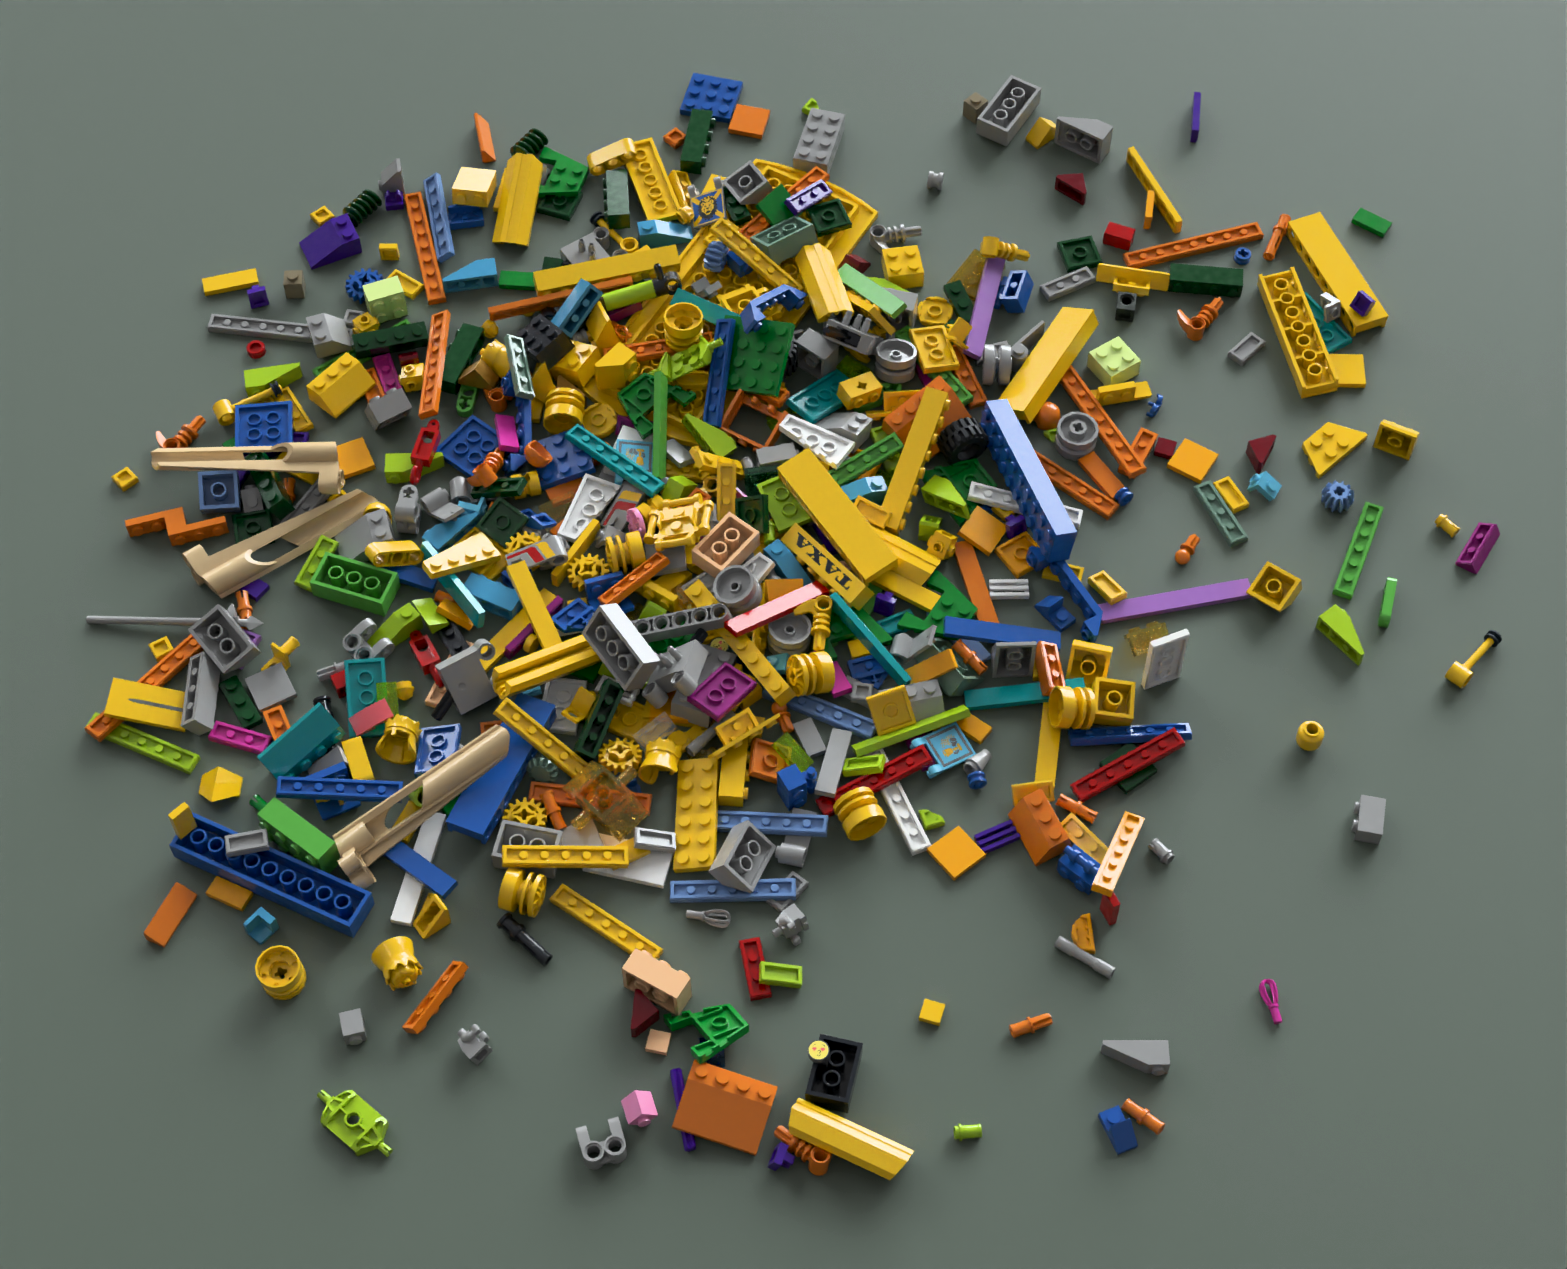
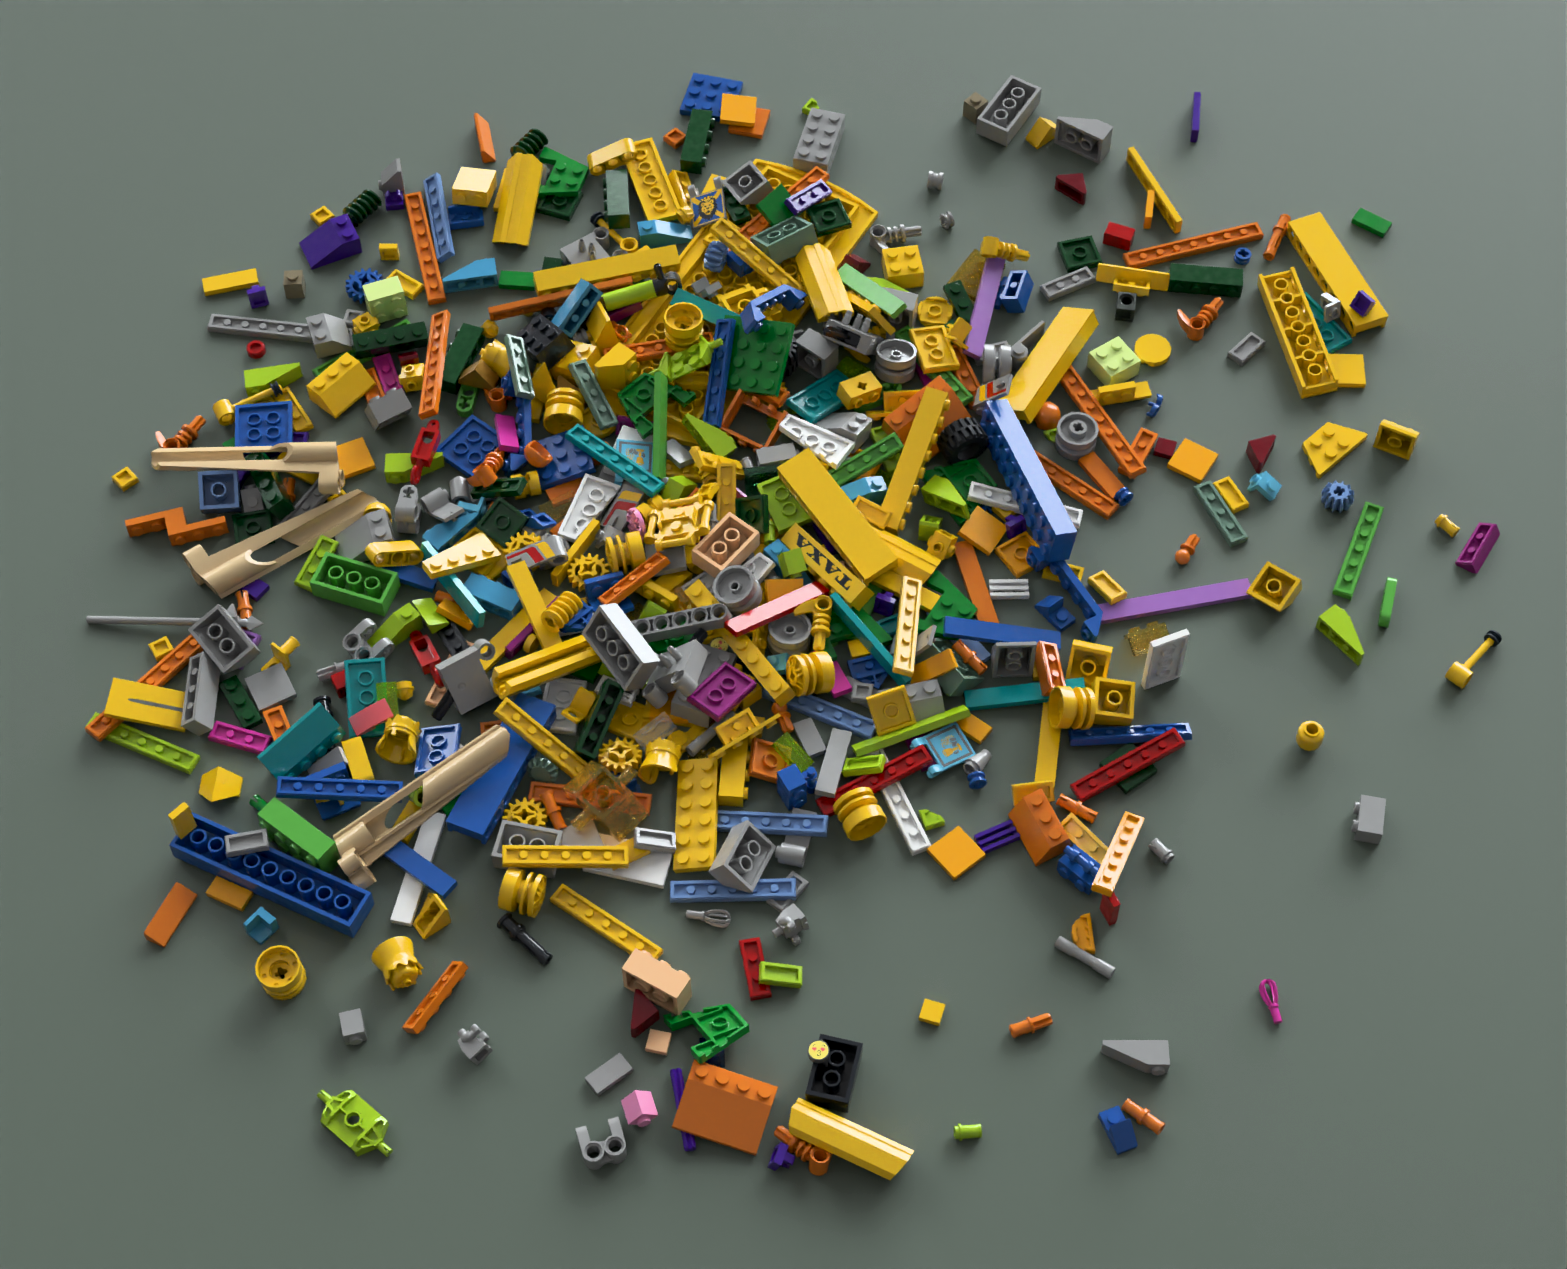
(561, 611): none -> yellow piece
(593, 394): none -> sand green tile
(608, 1074): none -> light grey tile
(708, 490): none -> yellow tile
(738, 110): none -> light orange tile
(792, 563): none -> lime brick
(907, 626): none -> yellow tile
(947, 220): none -> light grey bush
(992, 391): none -> light grey door
(1152, 349): none -> yellow tile

